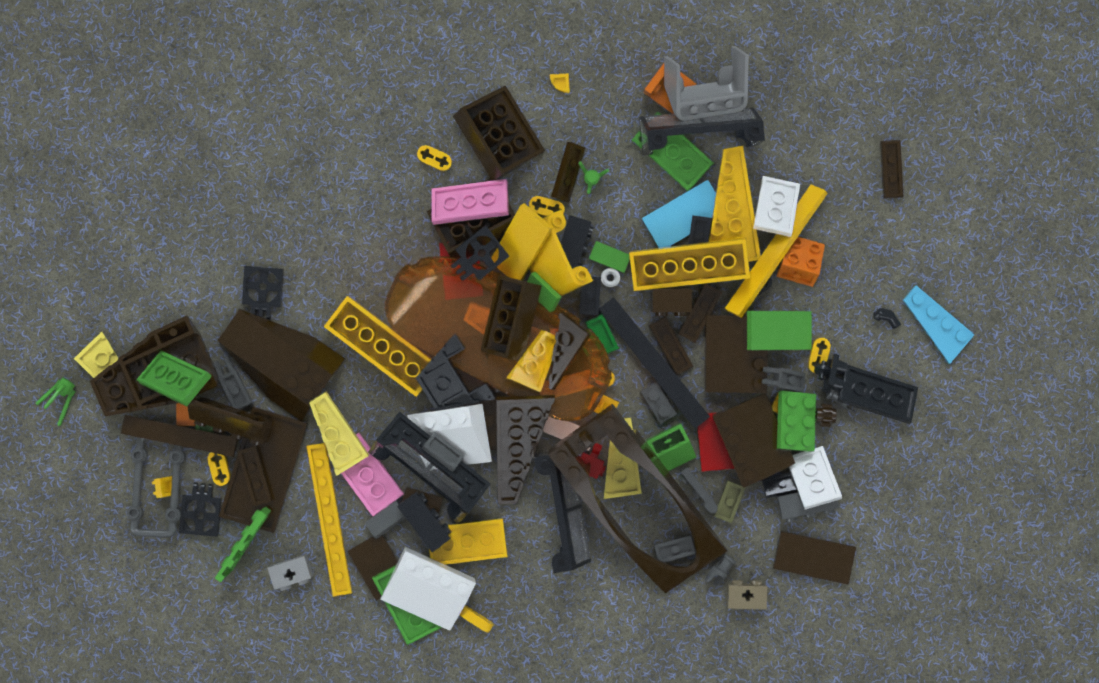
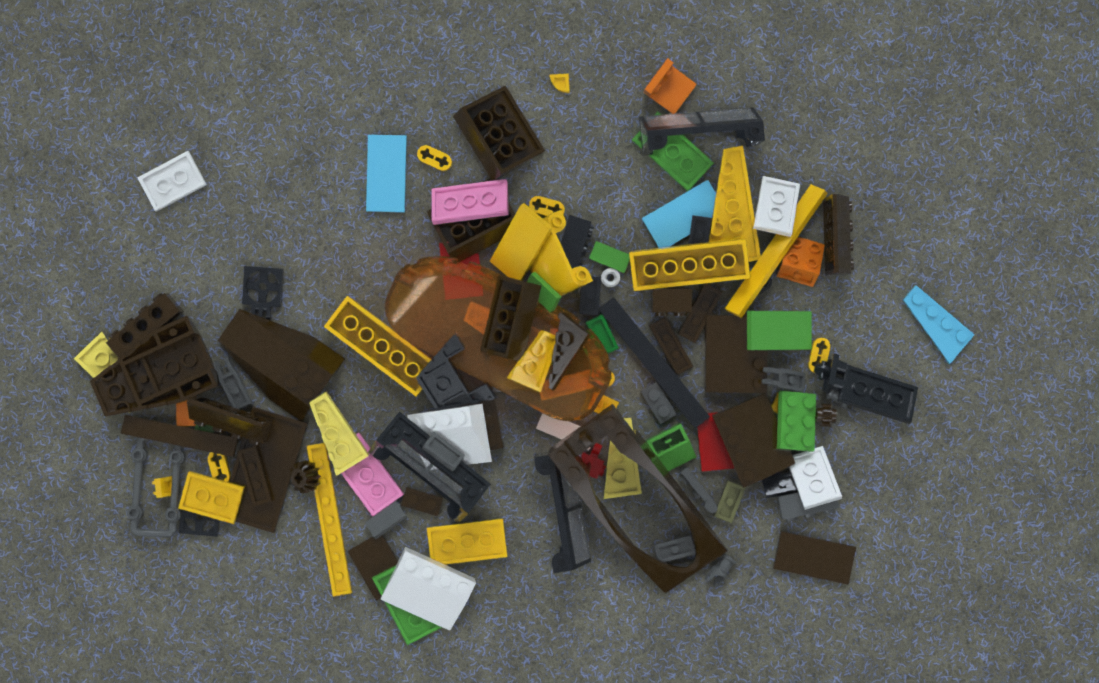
(62, 387): bright green plant -> none
(170, 311): none -> dark brown brick
(172, 181): none -> white tile
(174, 378): bright green tile -> none
(211, 497): none -> yellow tile
(240, 546): bright green wing -> none
(279, 571): light grey brick -> none
(304, 476): none -> dark brown gear
(386, 173): none -> medium azure tile
(425, 521): black brick -> none
(466, 264): black piece -> none
(476, 619): yellow beam -> none
(518, 433): dark brown wing -> none
(568, 172): dark brown plate -> none
(591, 177): bright green plant -> none
(709, 99): light grey windscreen -> none
(756, 600): dark tan brick -> none
(837, 235): none -> dark brown slope
(886, 314): black arm -> none
(891, 169): dark brown tile -> none

